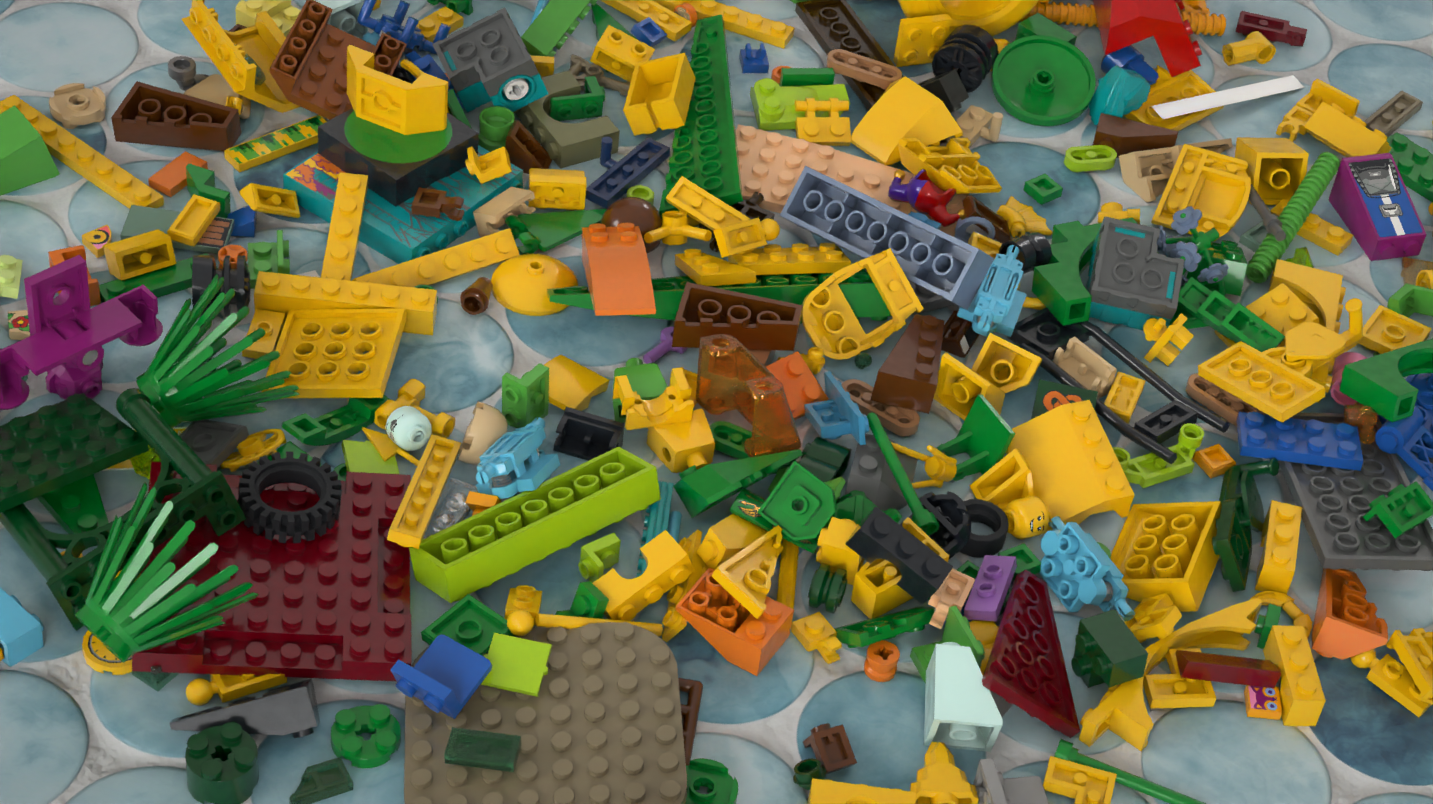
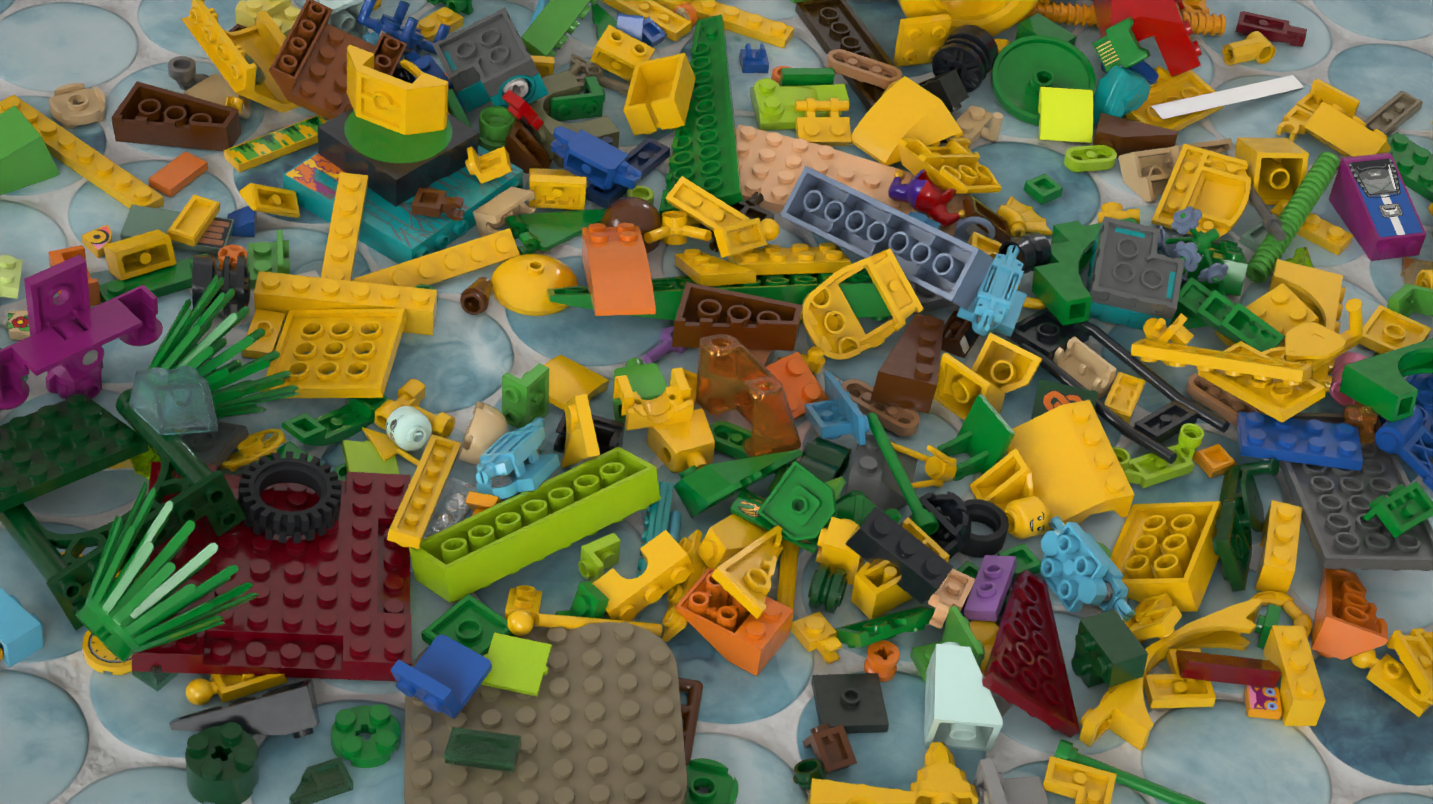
(76, 506): green wing -> none
(174, 400): none -> clear light blue slope
(202, 183): green slope -> none
(522, 110): none -> red plate
(581, 438): none -> yellow plate
(594, 159): none -> blue hinge
(630, 25): none -> slope
(850, 701): none -> pearl dark grey plate
(863, 360): clear green piece -> none
(1065, 114): none -> neon yellow slope
(1120, 46): none -> green piece
(1233, 363): none -> yellow plate

